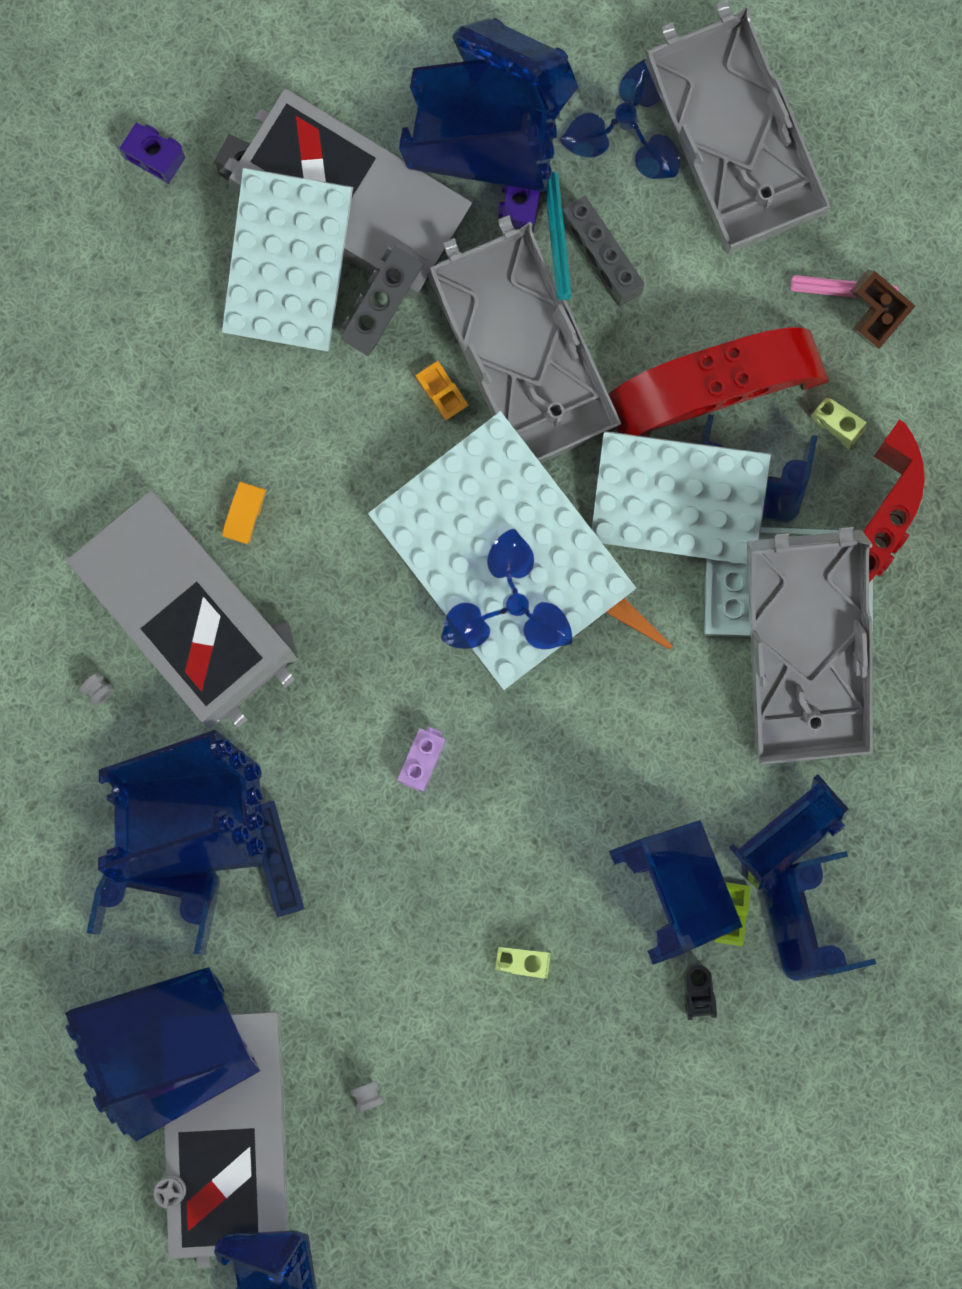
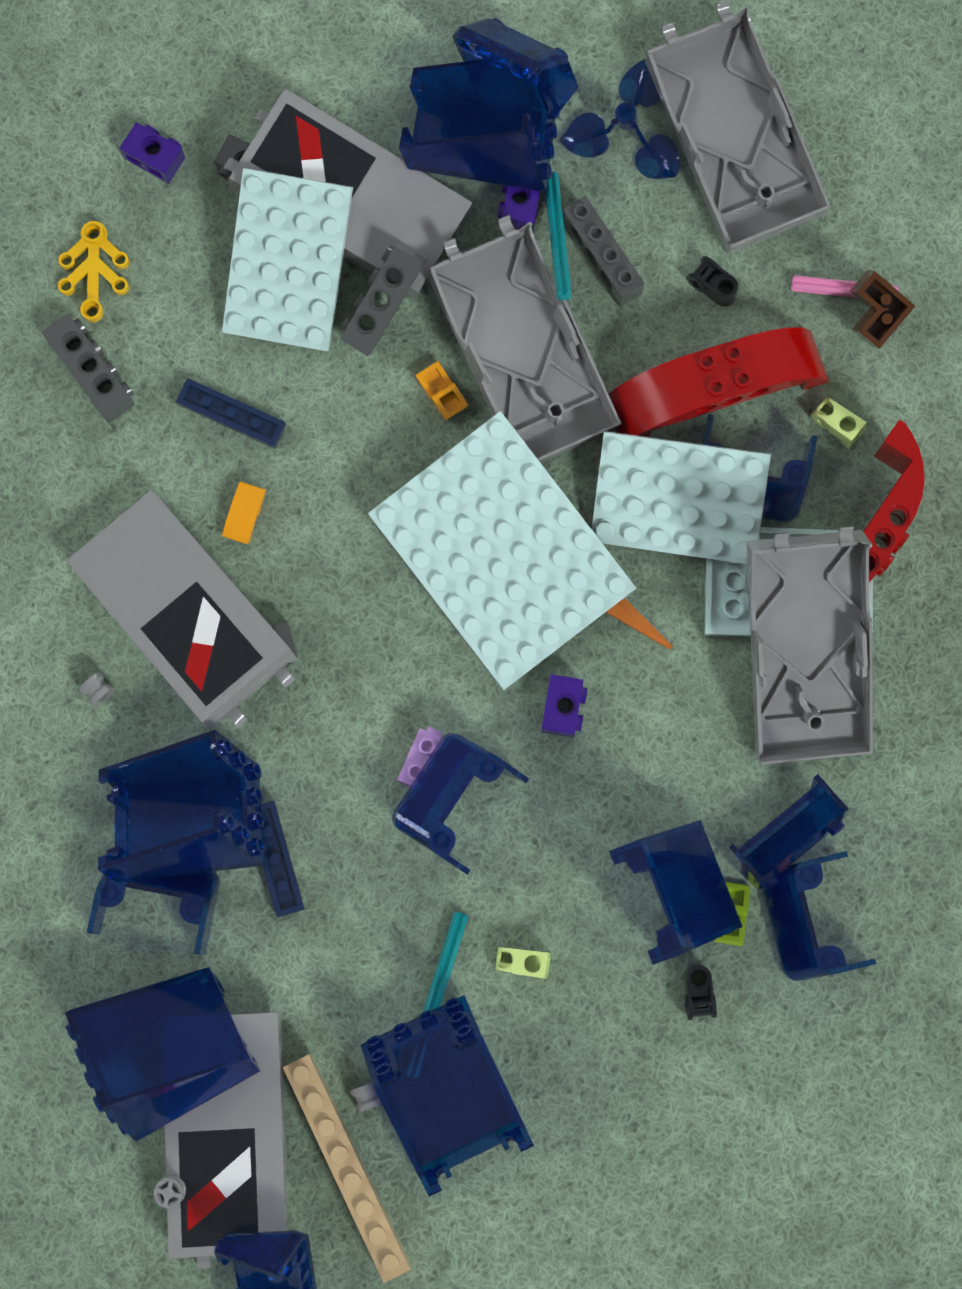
(60, 337): none -> dark grey brick
(93, 266): none -> yellow plant
(231, 413): none -> dark blue plate
(347, 1168): none -> tan brick
(438, 789): none -> clear blue windscreen
(443, 1090): none -> clear blue windscreen
(446, 961): none -> teal axle
(545, 629): clear blue plant -> none
(563, 689): none -> dark purple brick
(710, 278): none -> black piece

